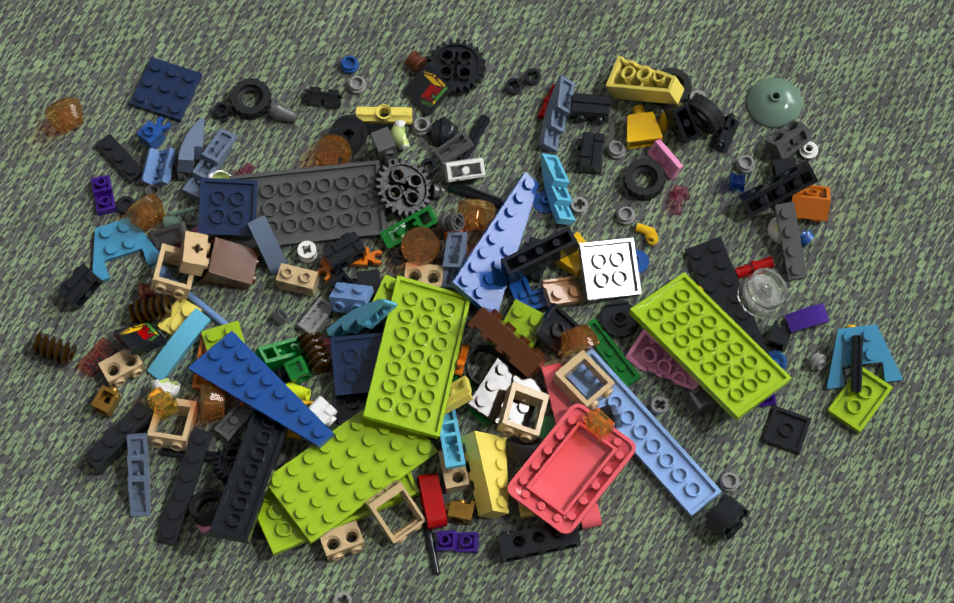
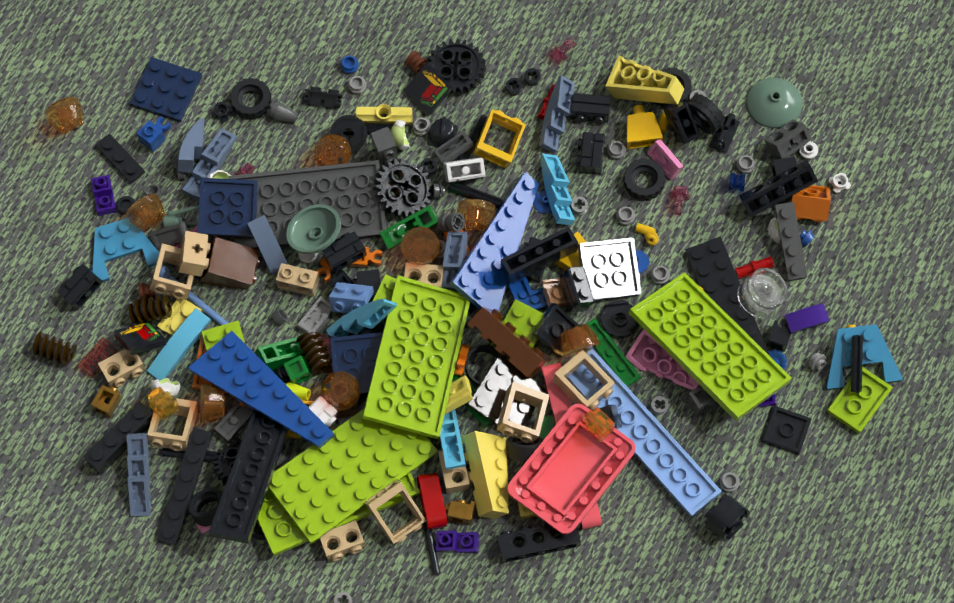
(158, 166): medium blue bracket -> none
(313, 229): none -> sand green dish
(341, 390): none -> clear orange piece
(399, 259): black plate -> none
(495, 155): none -> yellow window
(559, 53): none -> clear pink piece
(576, 289): none -> black brick
(660, 275): none -> light grey plate
(841, 177): none -> white plate

